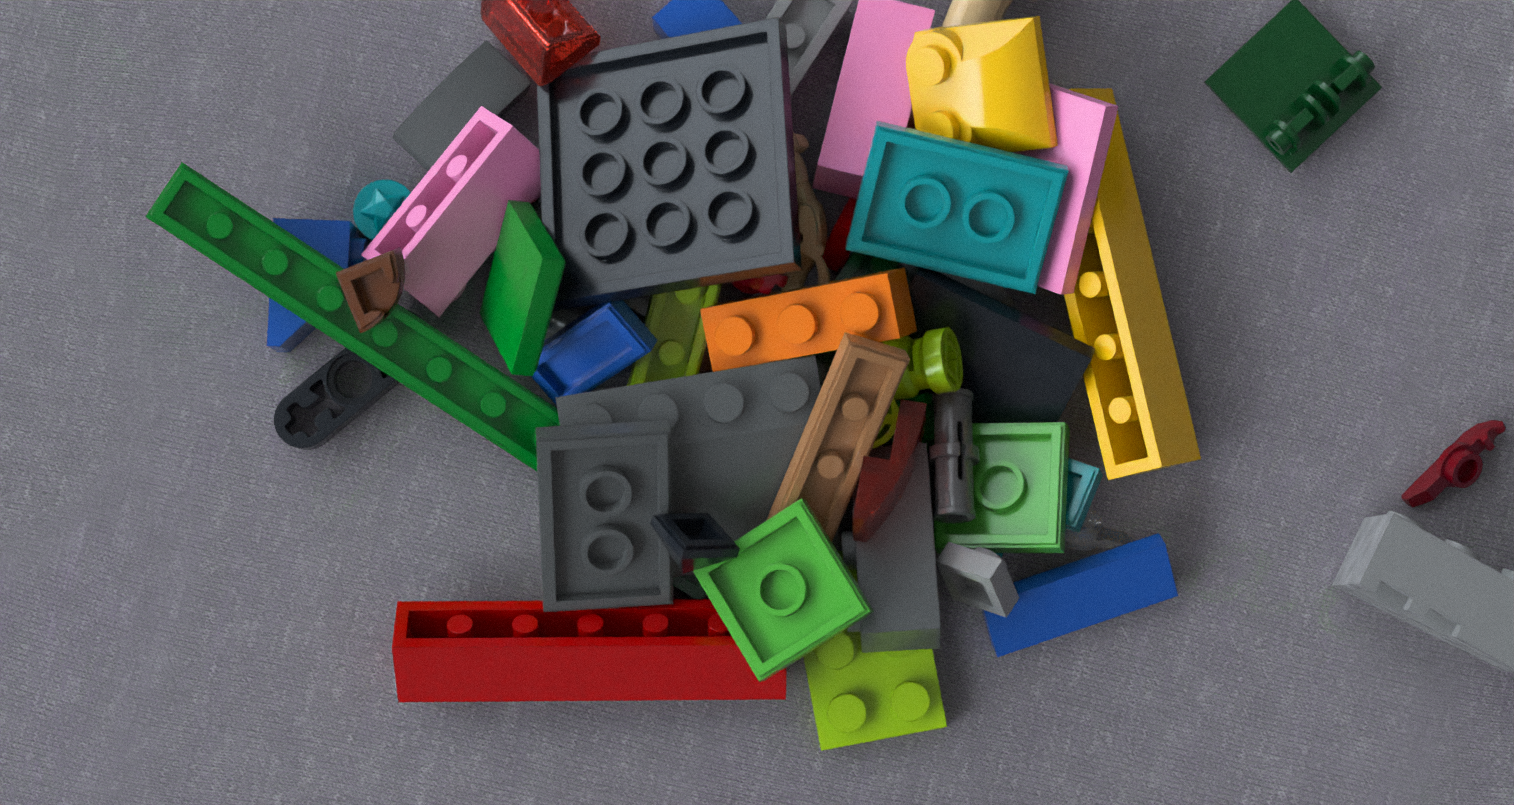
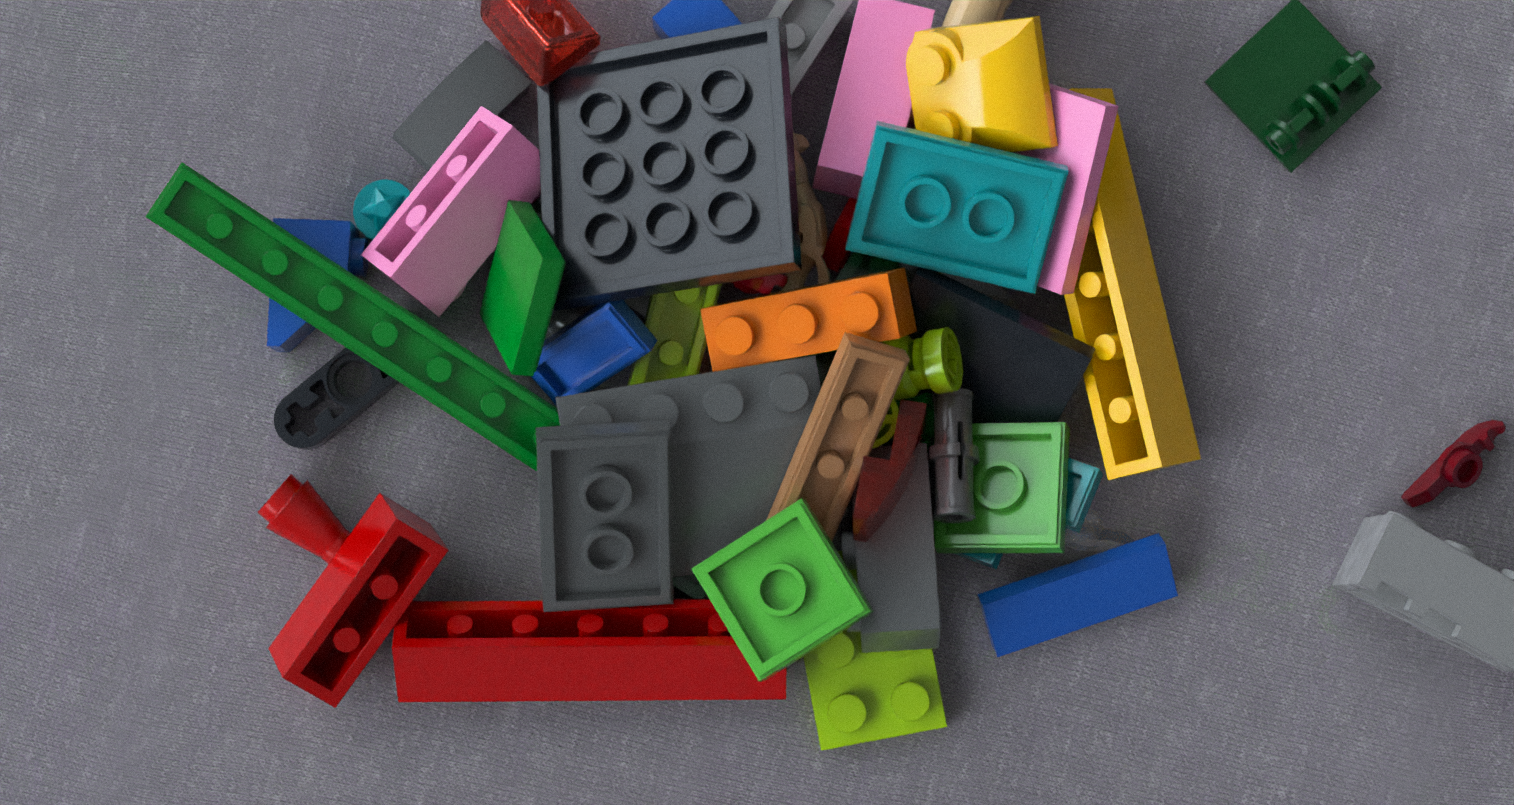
(304, 519): none -> red cone
(357, 600): none -> red brick
(373, 287): reddish brown tile -> none
(694, 540): black slope -> none
(977, 578): light grey plate -> none

